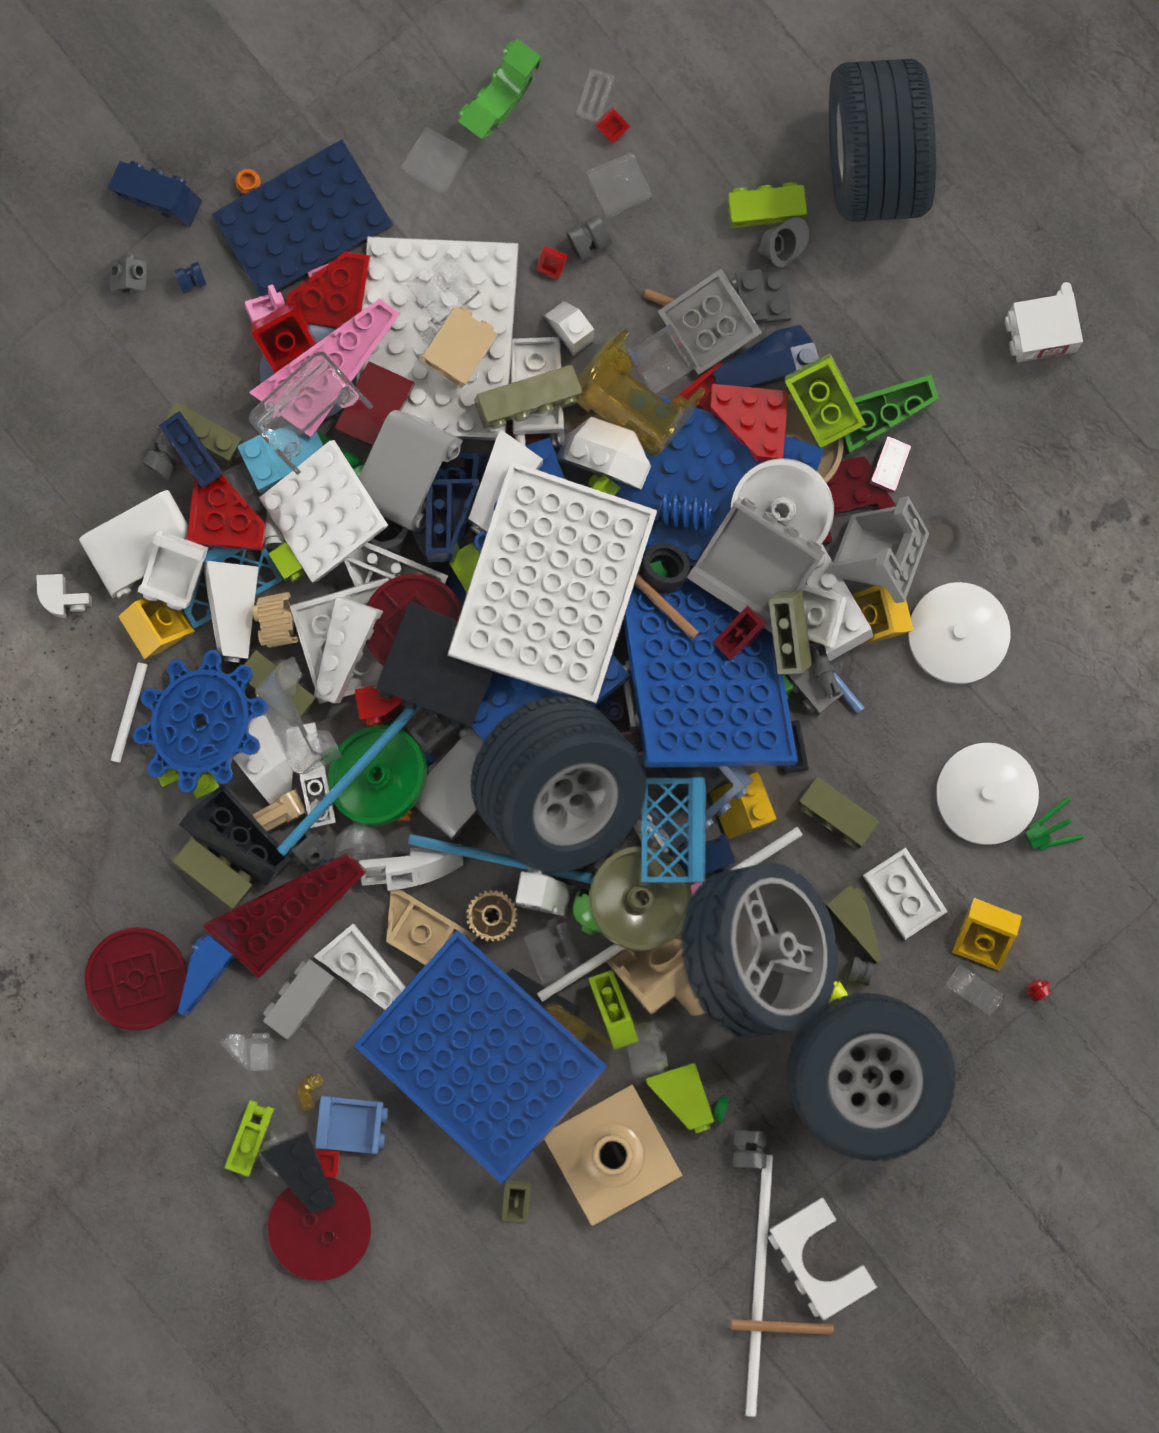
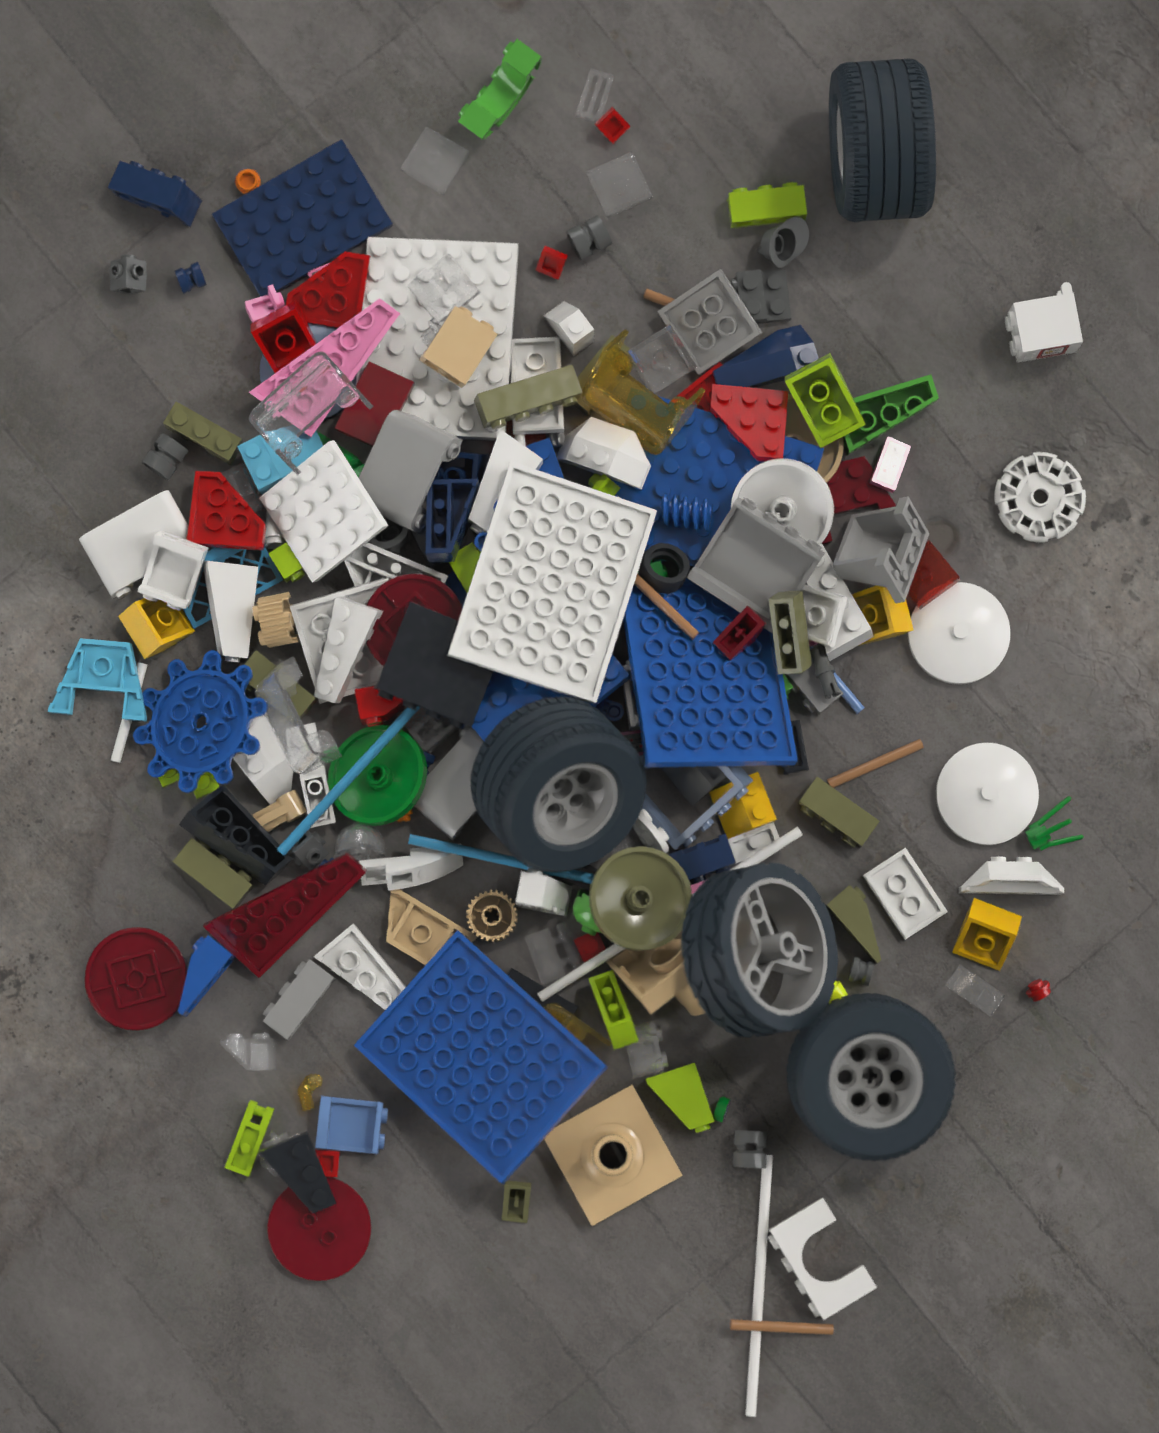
(53, 596): white brick -> none
(102, 667): none -> medium azure wing
(191, 449): dark blue tile -> none
(589, 946): none -> red plate
(695, 836): dark azure fence -> none
(752, 841): none -> white plate
(875, 763): none -> medium nougat bar
(931, 577): none -> clear red plate
(1012, 878): none -> white wedge
(1040, 512): none -> white plate

